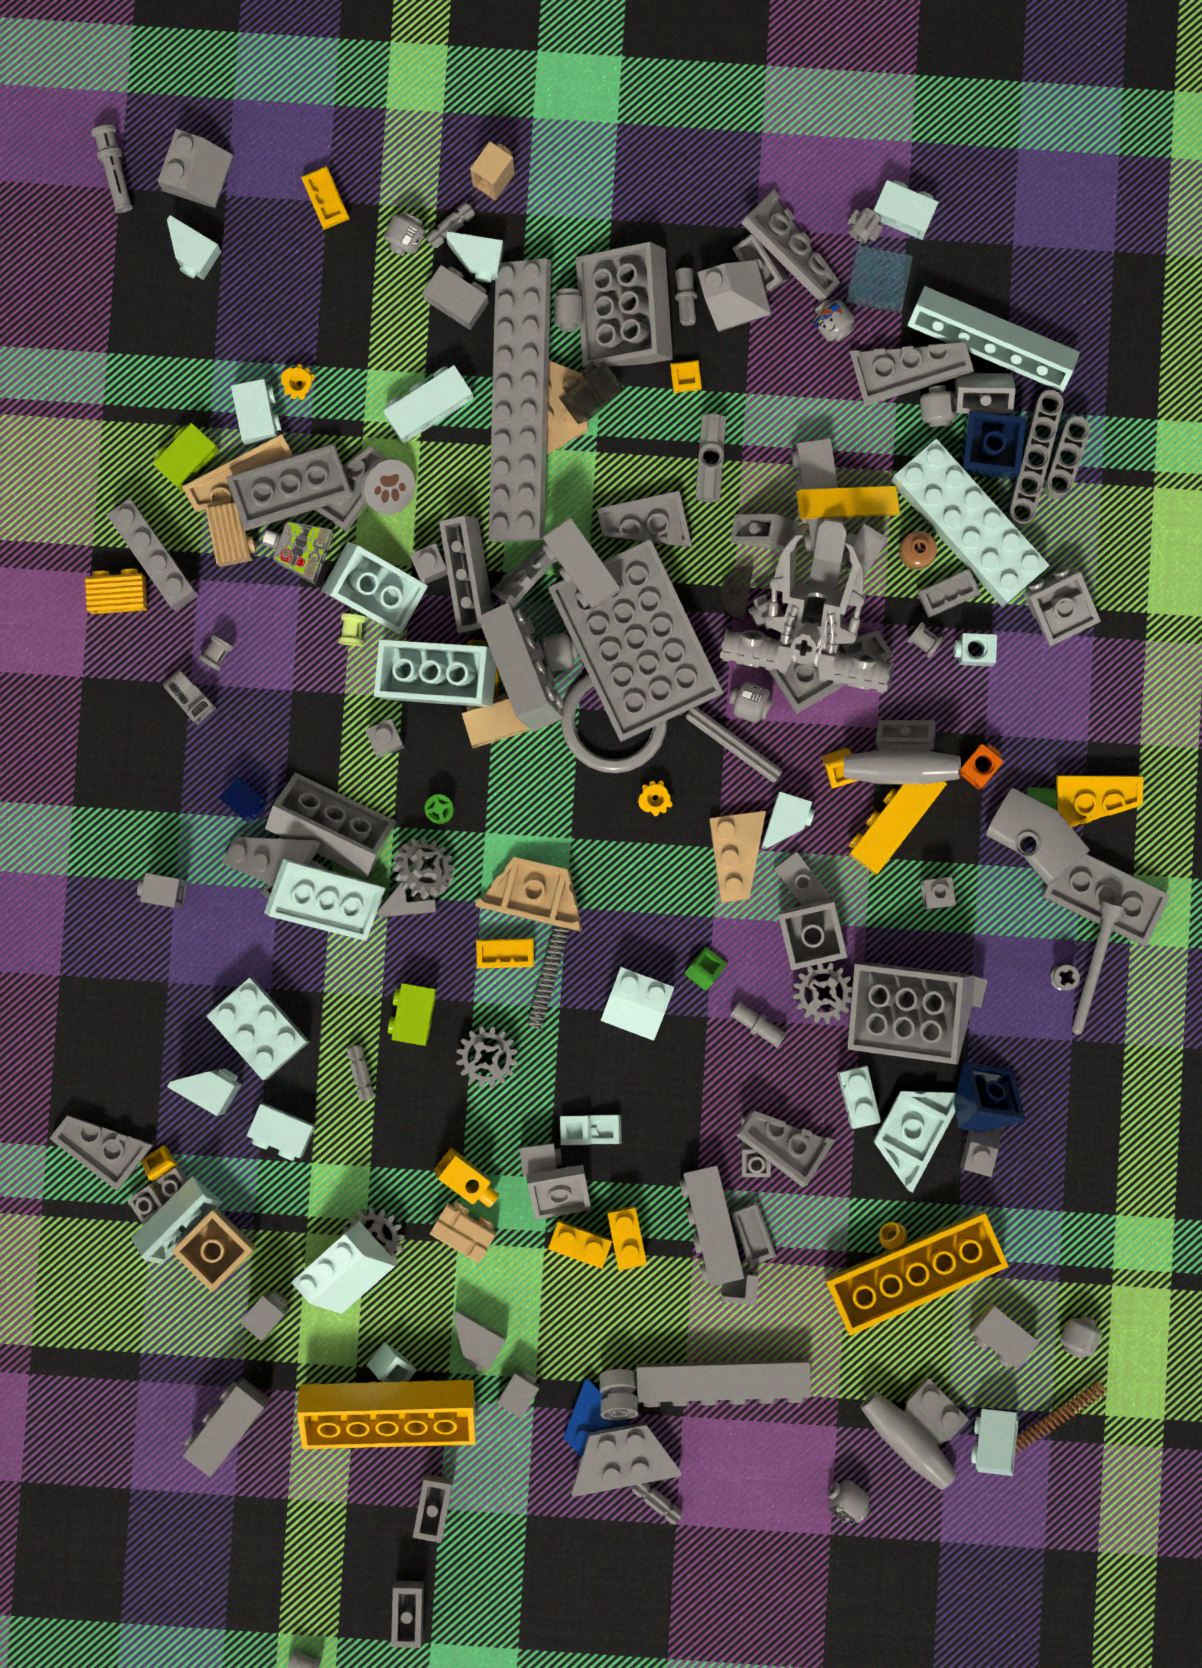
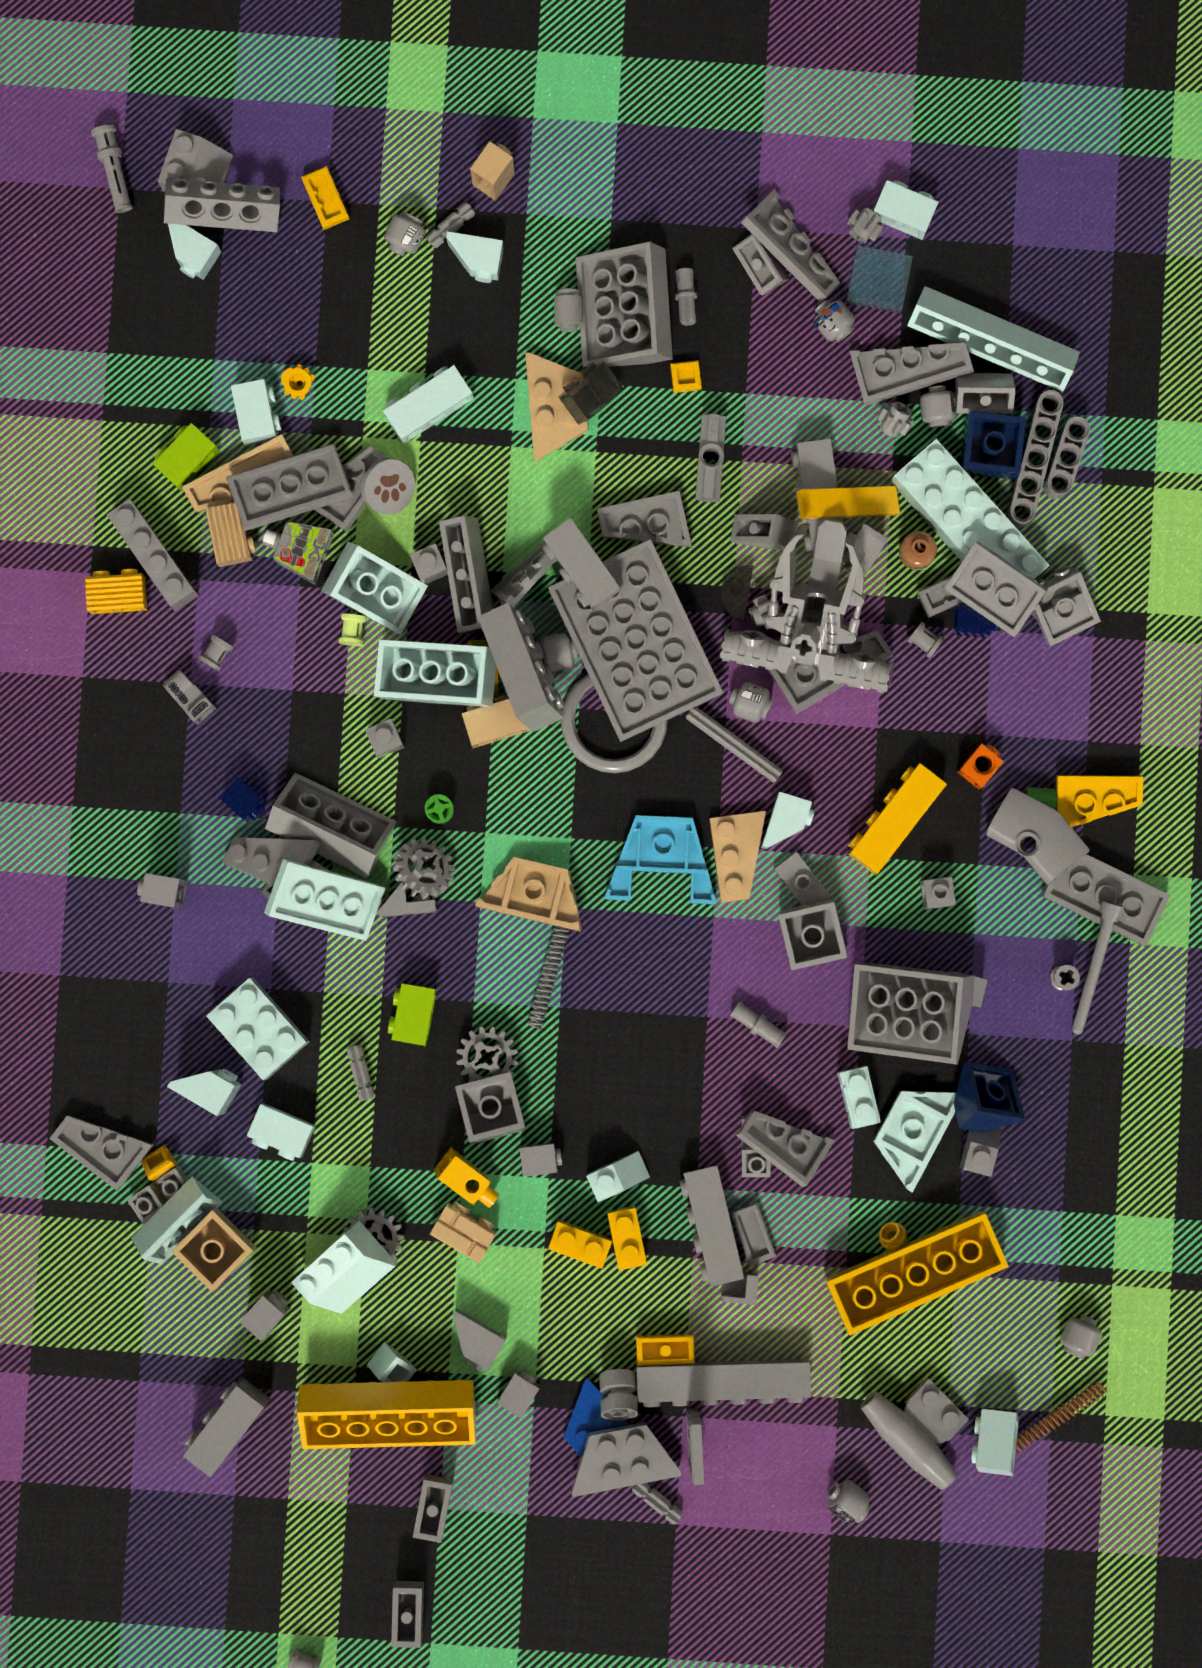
(221, 205): none -> light grey brick
(455, 296): light grey brick -> none
(490, 1108): none -> light grey slope
(505, 953): yellow plate -> none
(520, 401): light grey plate -> none
(558, 1192): light grey plate -> none
(590, 1129): light aqua slope -> none
(617, 1176): none -> light aqua slope
(637, 1003): light aqua slope -> none
(655, 806): yellow animal -> none
(665, 847): none -> medium azure wing
(665, 1350): none -> yellow slope
(695, 1447): none -> light grey tile
(705, 968): bright green slope -> none
(734, 293): light grey slope -> none
(815, 1003): light grey gear -> none
(835, 767): yellow slope -> none
(895, 419): none -> light grey gear
(903, 756): light grey plate -> none
(971, 623): none -> clear blue brick
(988, 644): light aqua brick -> none
(996, 588): none -> light grey plate
(1003, 1336): light grey brick -> none

